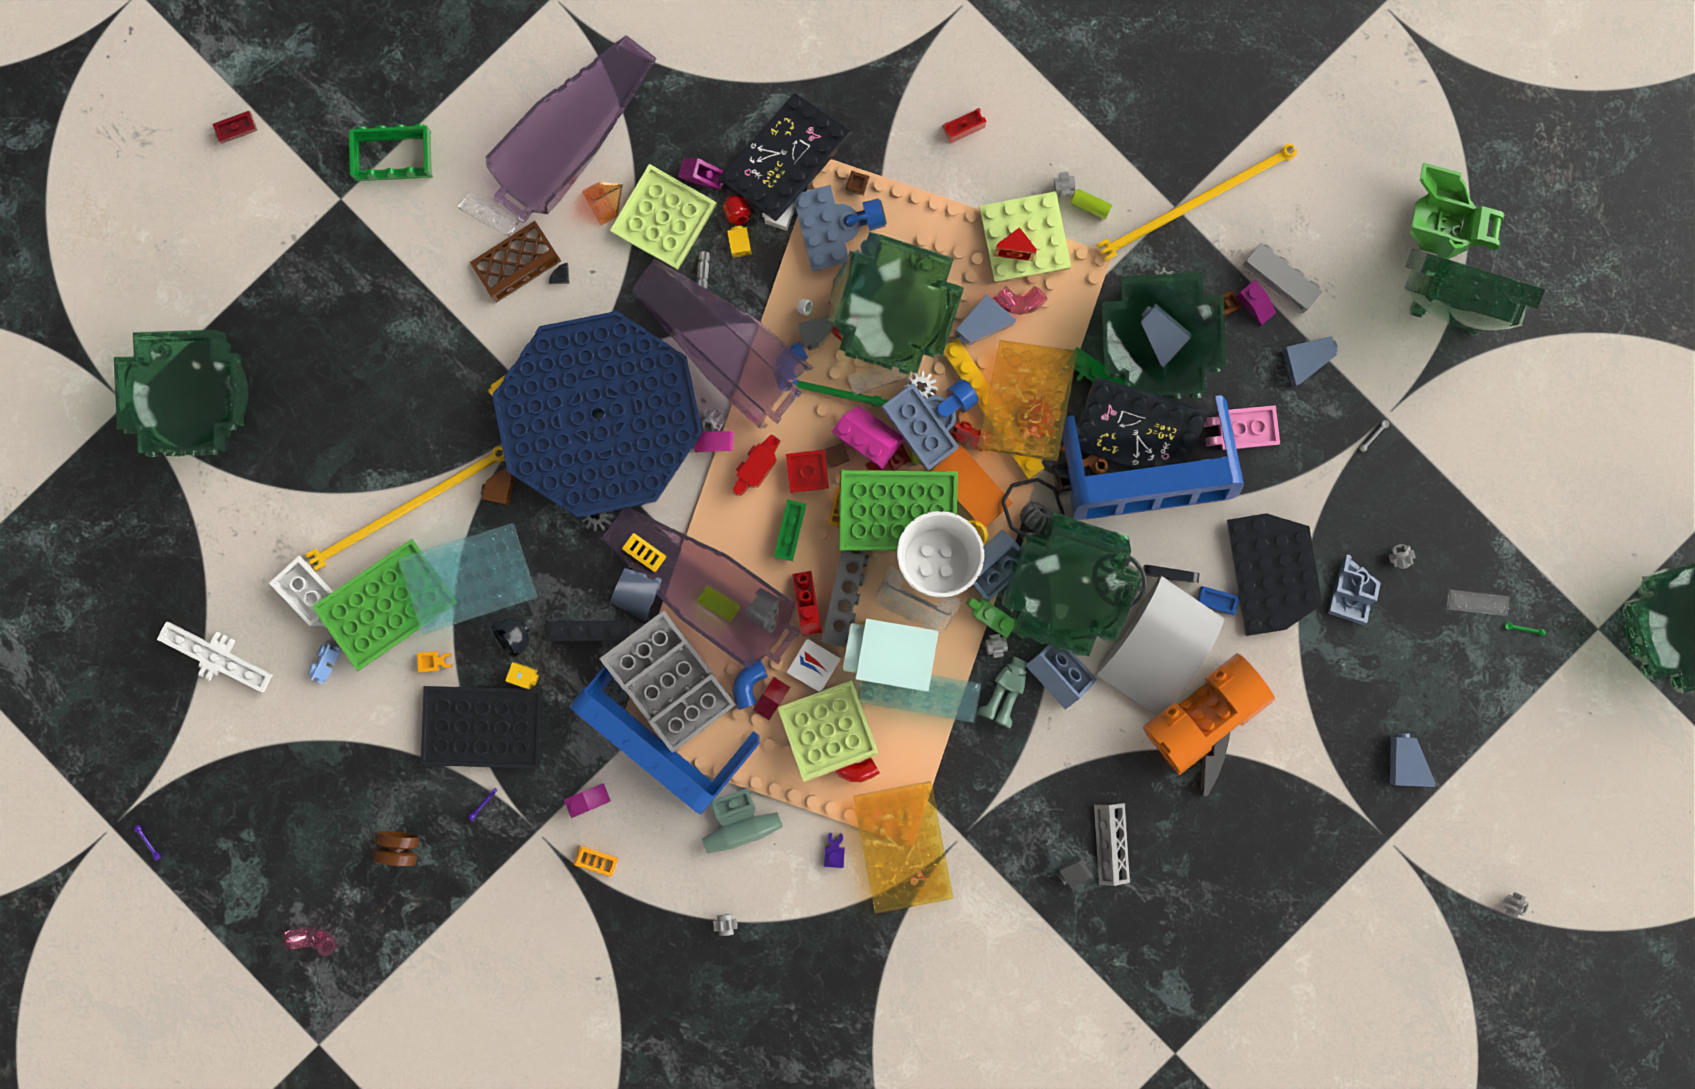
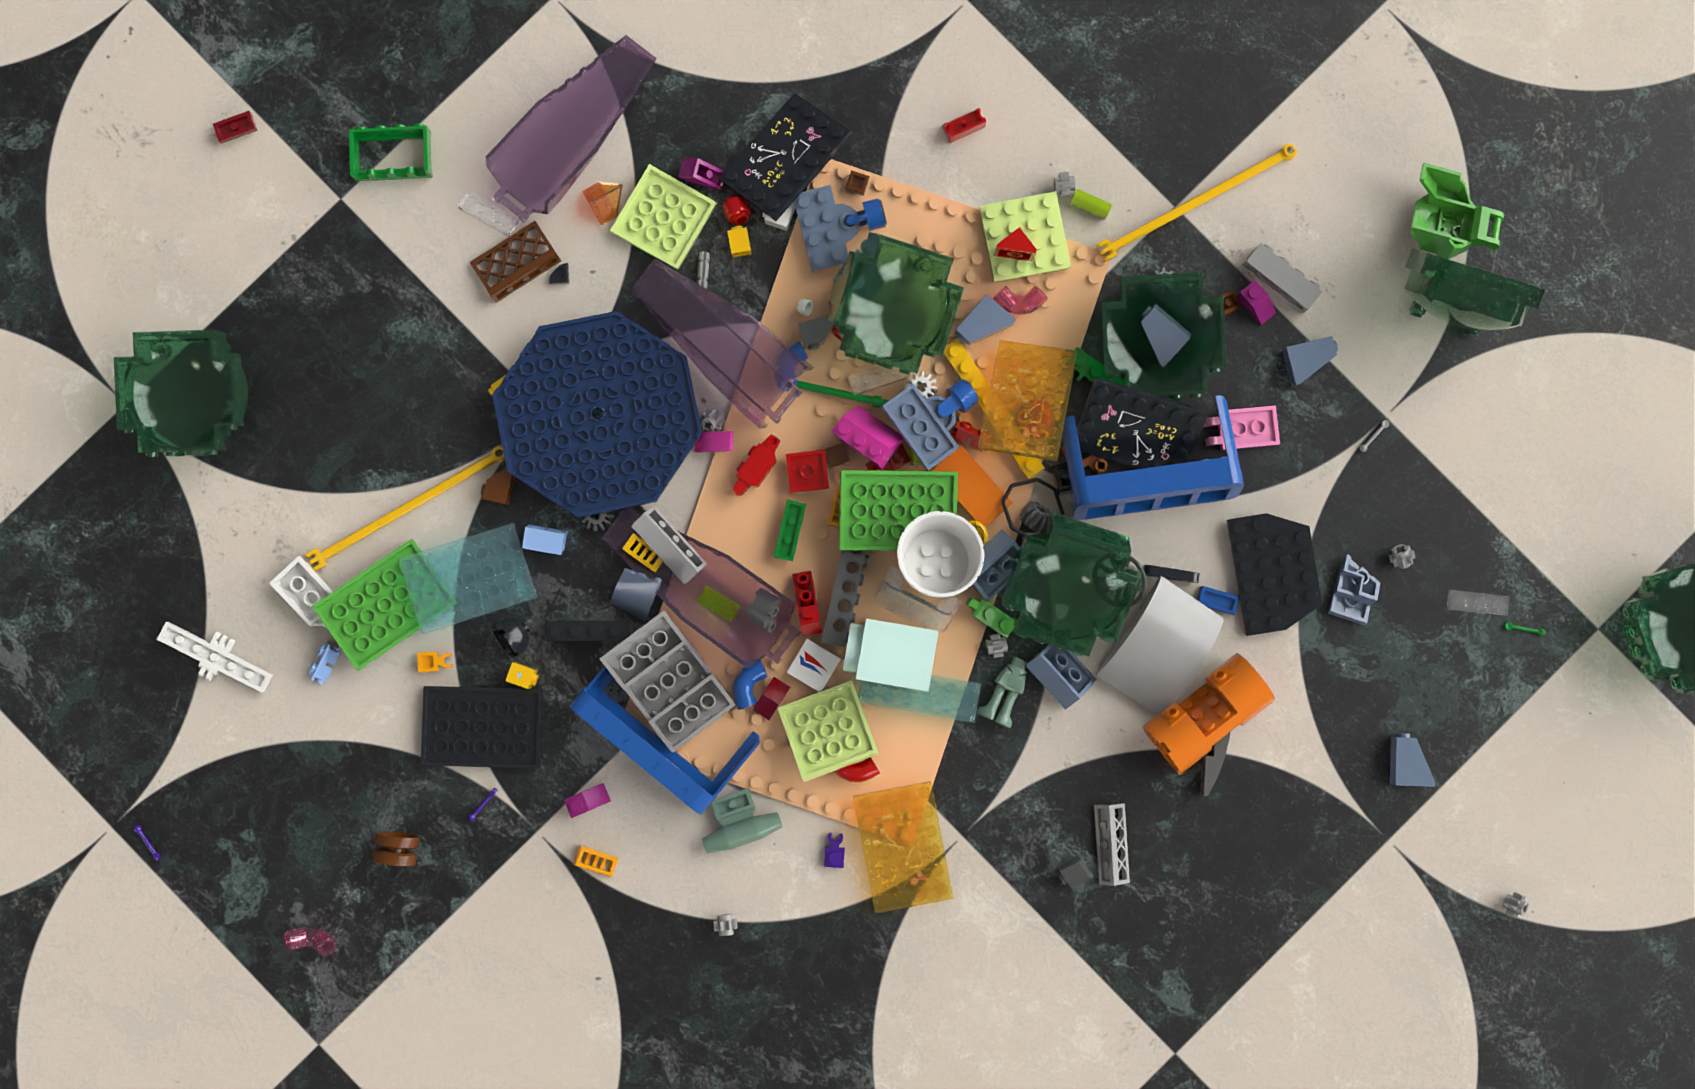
(544, 539): none -> light blue hinge
(669, 544): none -> light grey brick

